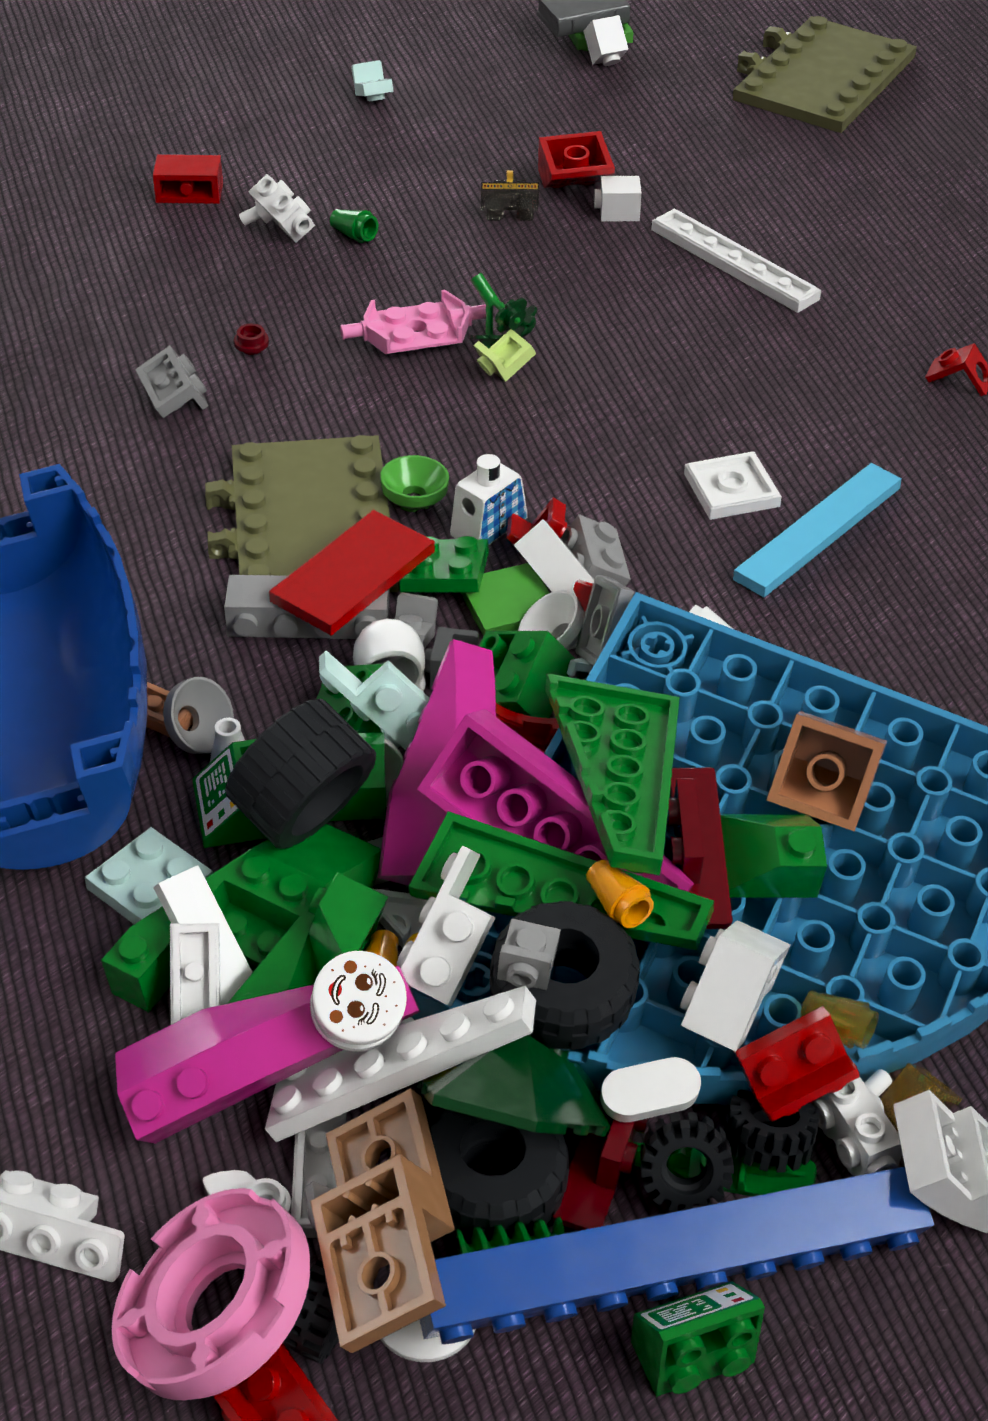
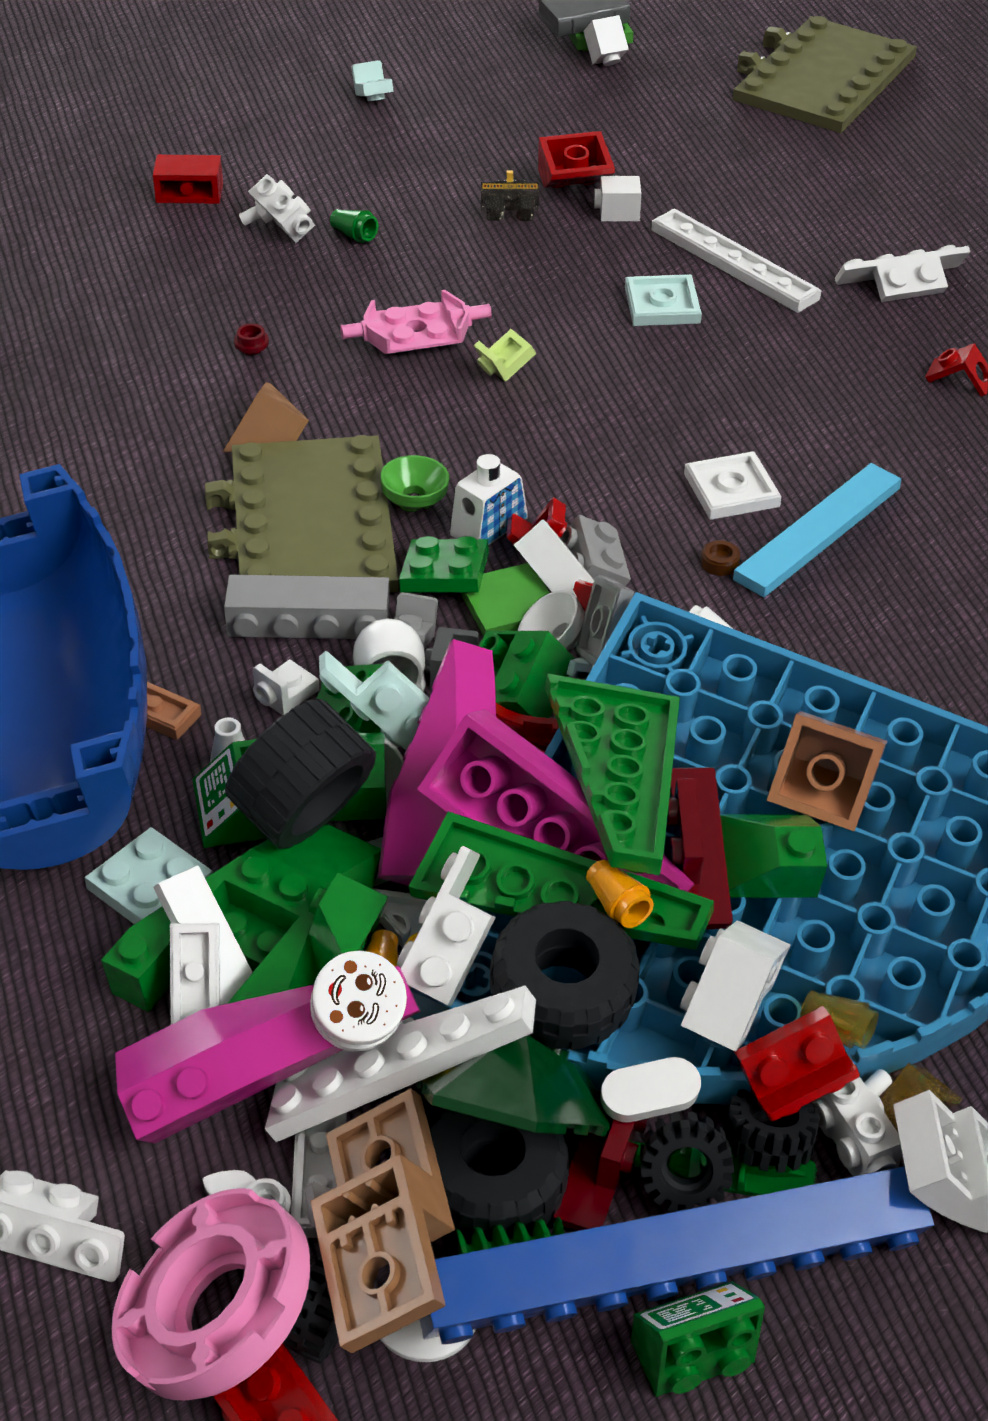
(171, 381): light grey bracket -> none
(206, 704): light grey piece -> none
(269, 420): none -> medium nougat slope
(284, 686): none -> white bracket
(351, 572): red tile -> none
(510, 316): dark green plant -> none
(528, 954): light grey bracket -> none
(662, 300): none -> light aqua tile
(720, 558): none -> reddish brown tile
(906, 275): none -> white bracket

